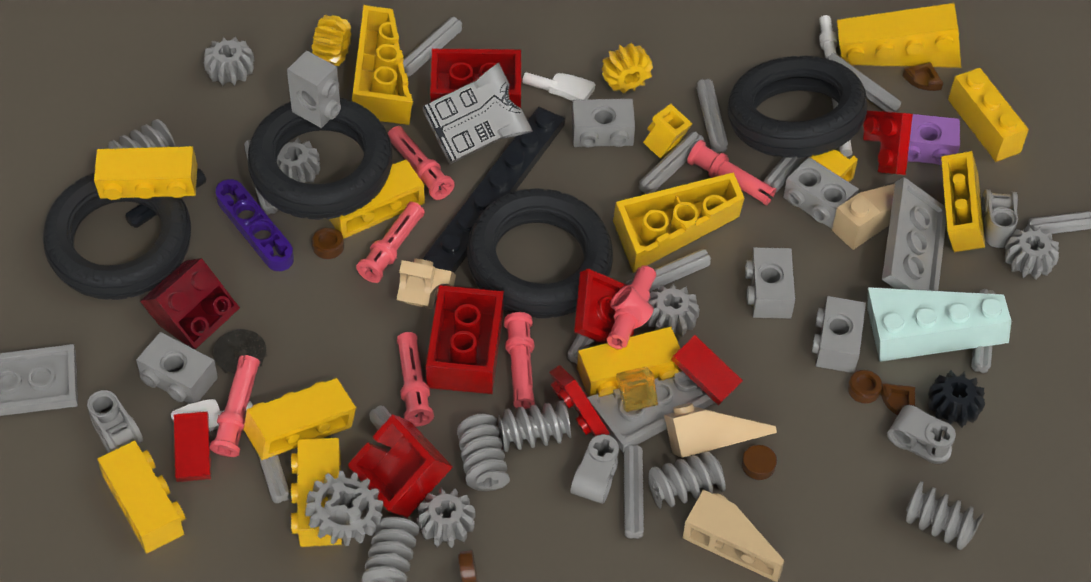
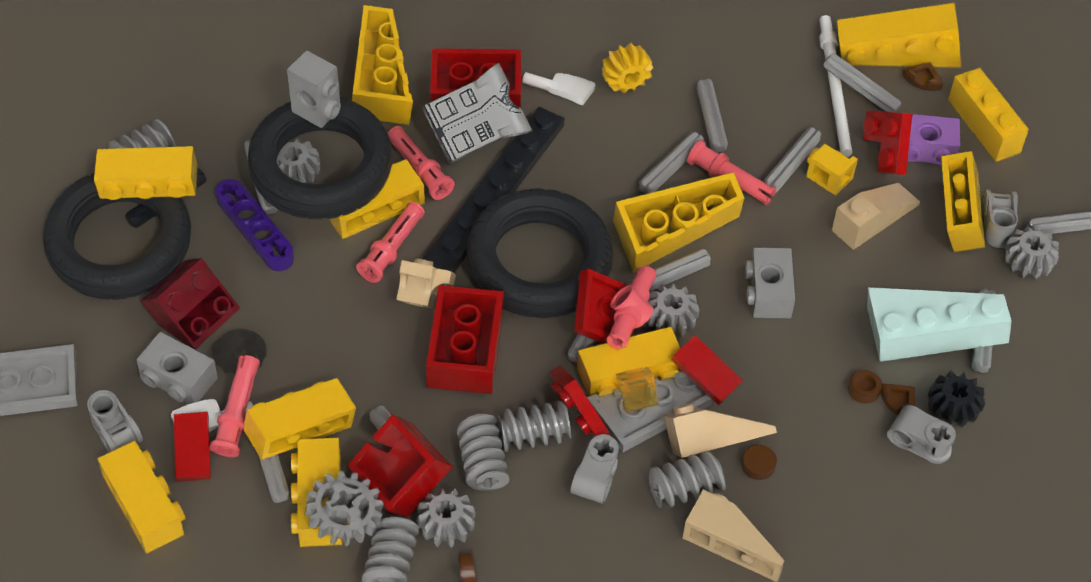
(228, 61): light grey gear -> none
(328, 243): reddish brown tile -> none
(332, 39): yellow gear -> none
(415, 390): coral pin -> none
(436, 40): light grey axle -> none
(520, 348): coral pin -> none
(603, 122): light grey brick -> none
(633, 491): light grey axle -> none
(666, 130): yellow brick -> none
(799, 137): black tyre -> none
(818, 191): light grey brick -> none
(836, 350): light grey brick -> none
(914, 239): light grey plate -> none
(942, 516): light grey piece -> none

